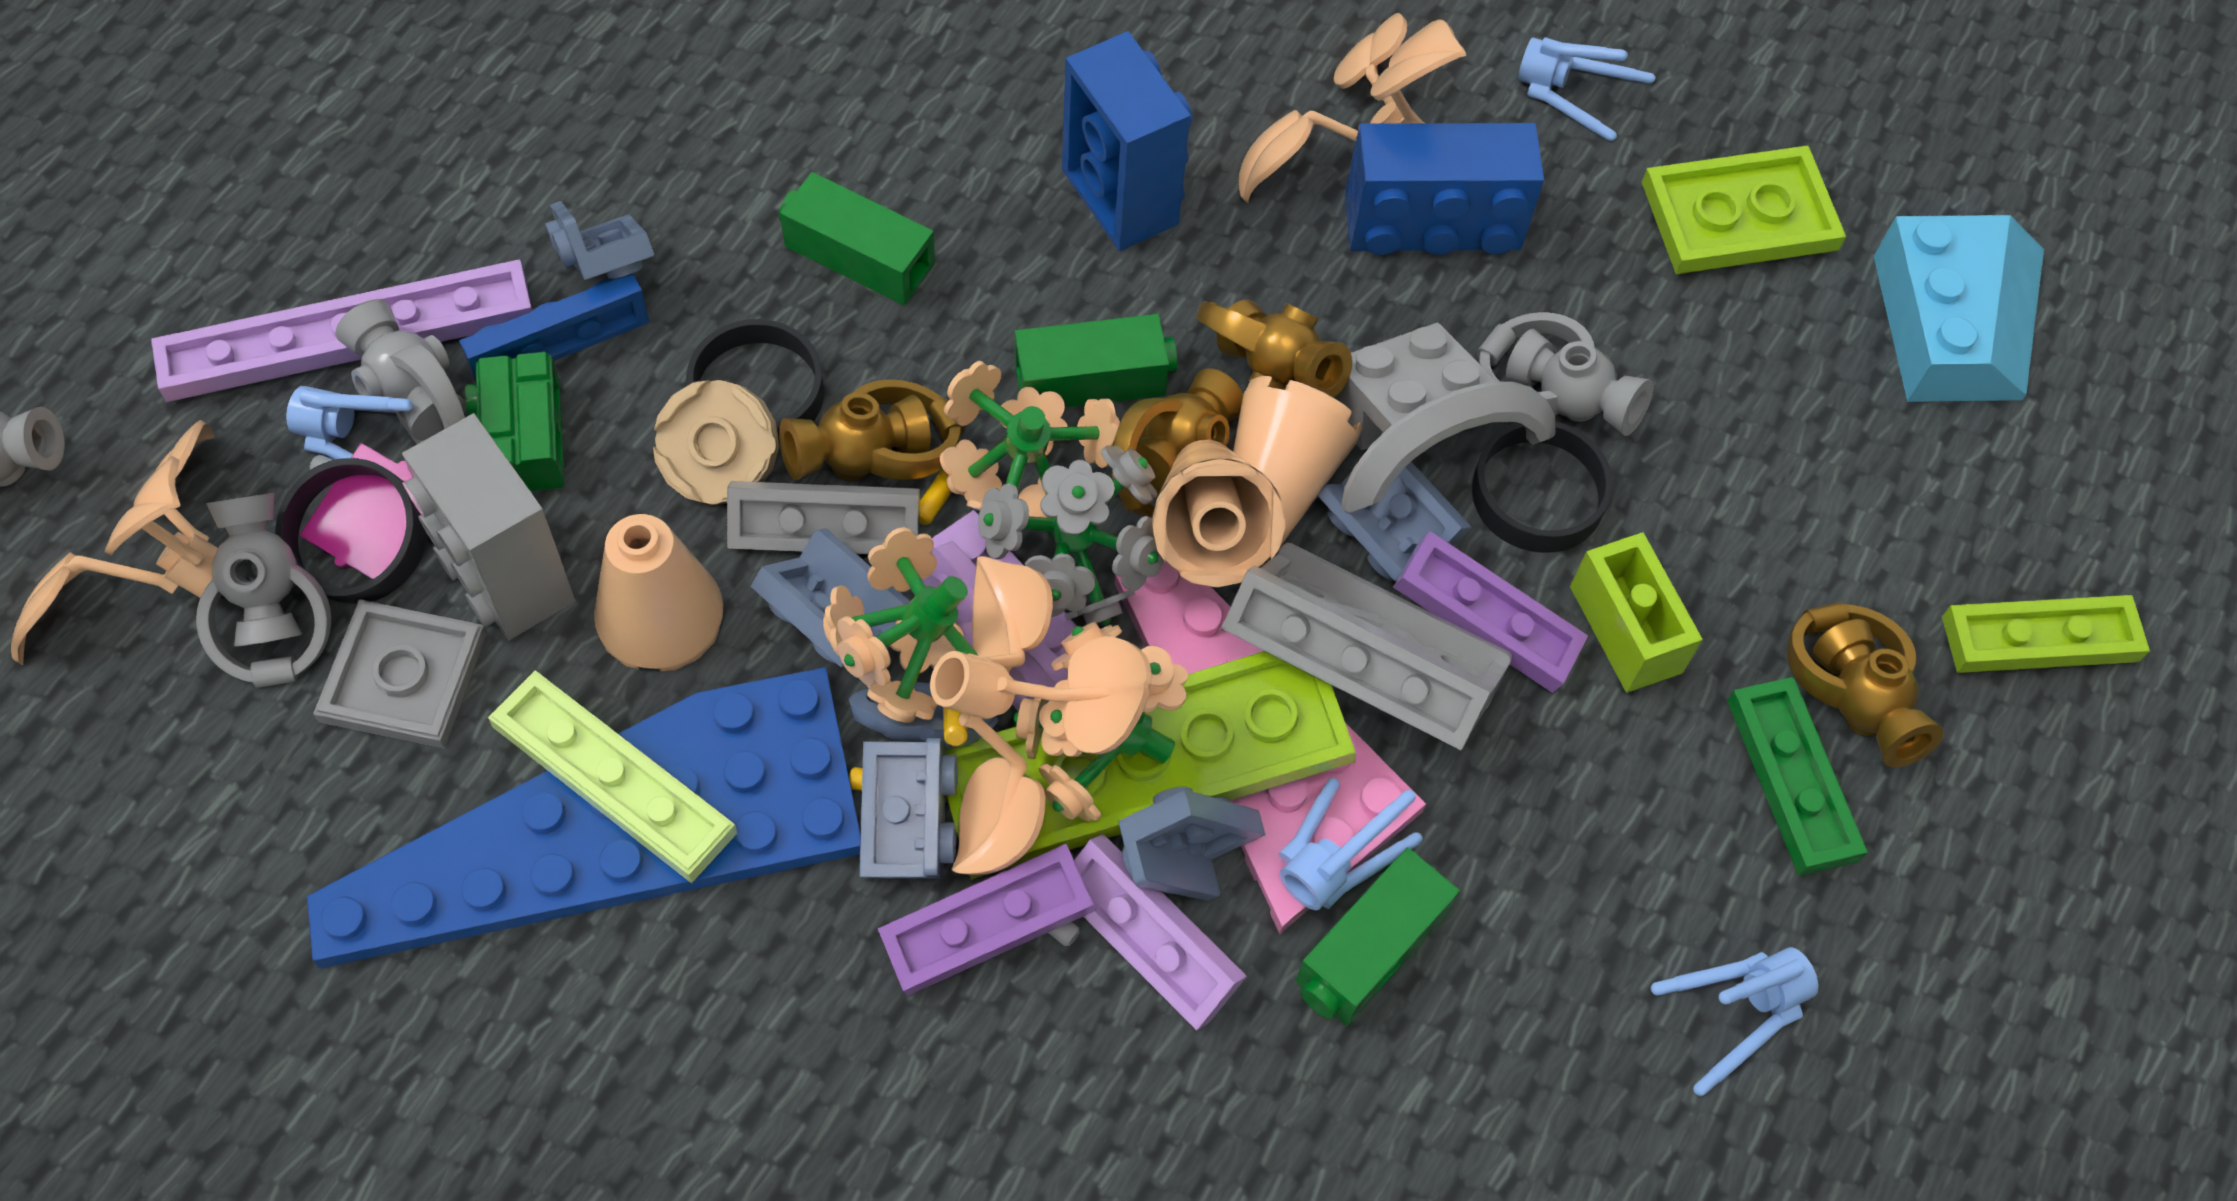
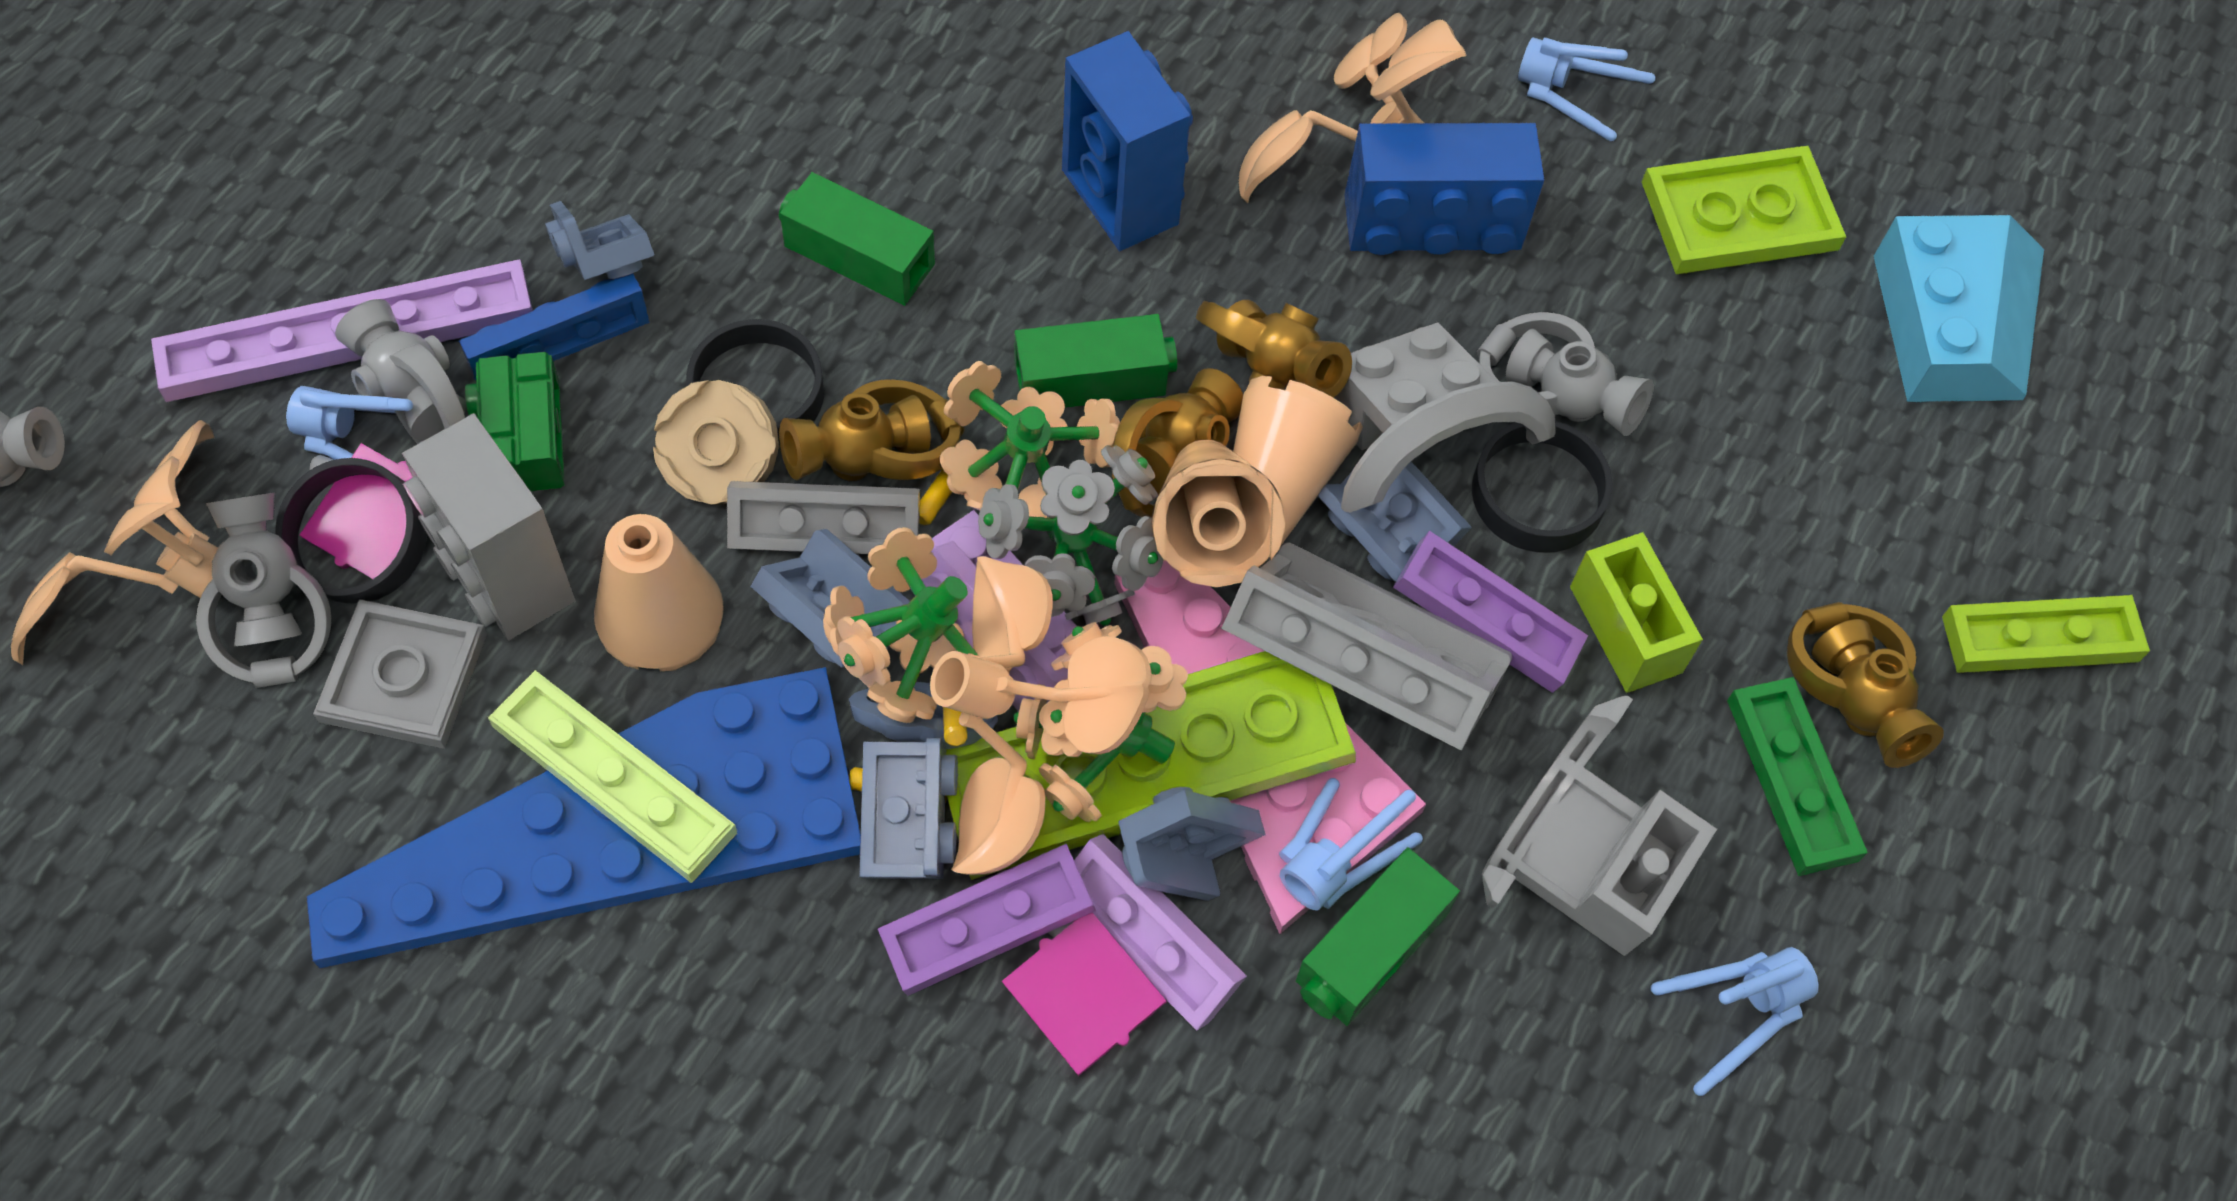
(1084, 992): none -> dark pink piece
(1595, 848): none -> light grey piece

